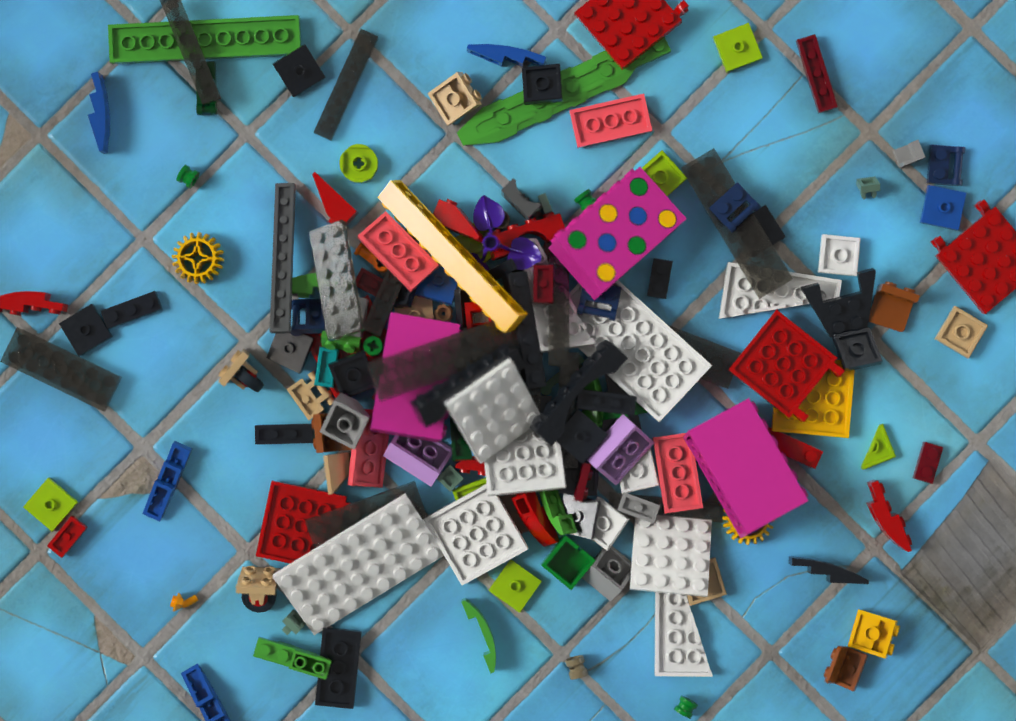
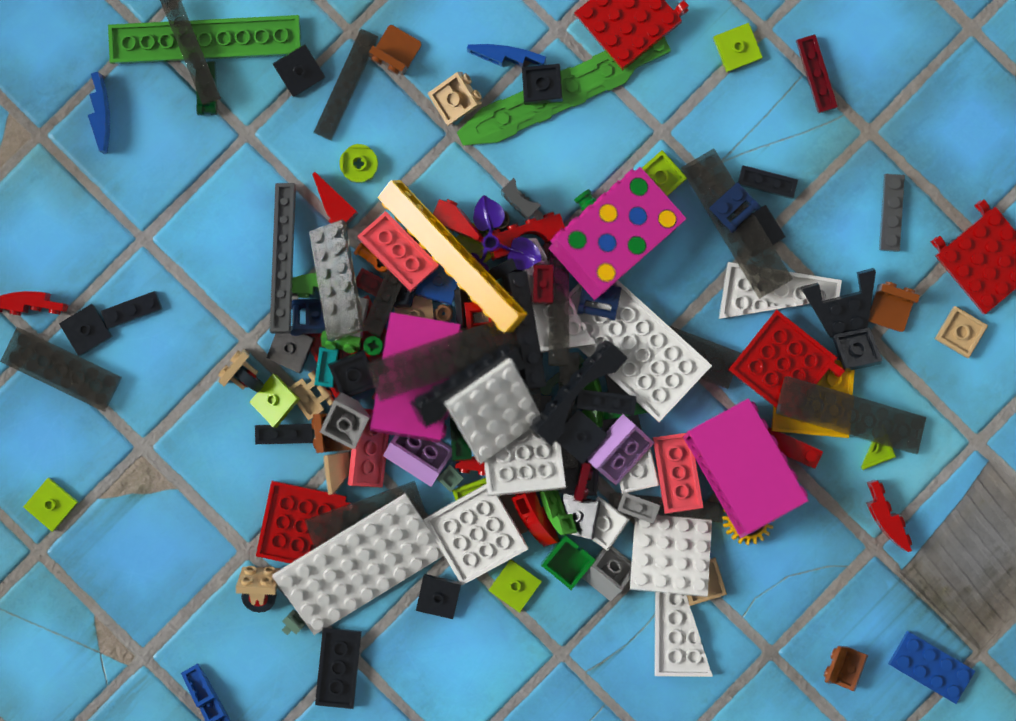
(67, 536): red plate -> none
(167, 481): blue slope -> none
(178, 602): light orange plate -> none
(181, 256): yellow gear -> none
(188, 176): green wheel -> none
(274, 400): none -> lime plate
(292, 657): bright green slope -> none
(395, 50): none -> dark orange bracket
(438, 596): none -> black plate
(471, 612): bright green slope -> none
(545, 206): sand green tile -> none
(576, 667): dark tan wheel -> none
(610, 120): coral plate -> none
(659, 278): black plate -> none
(685, 707): green wheel -> none
(767, 182): none -> black plate
(833, 573): black slope -> none
(839, 255): white plate -> none
(850, 415): none -> clear smoke plate
(867, 185): sand green tile -> none
(873, 634): yellow plate -> none
(891, 212): none -> dark grey plate
(909, 154): light grey panel -> none
(927, 462): dark red plate -> none
(931, 667): none -> blue plate
(939, 165): dark blue plate -> none
(943, 207): blue plate -> none

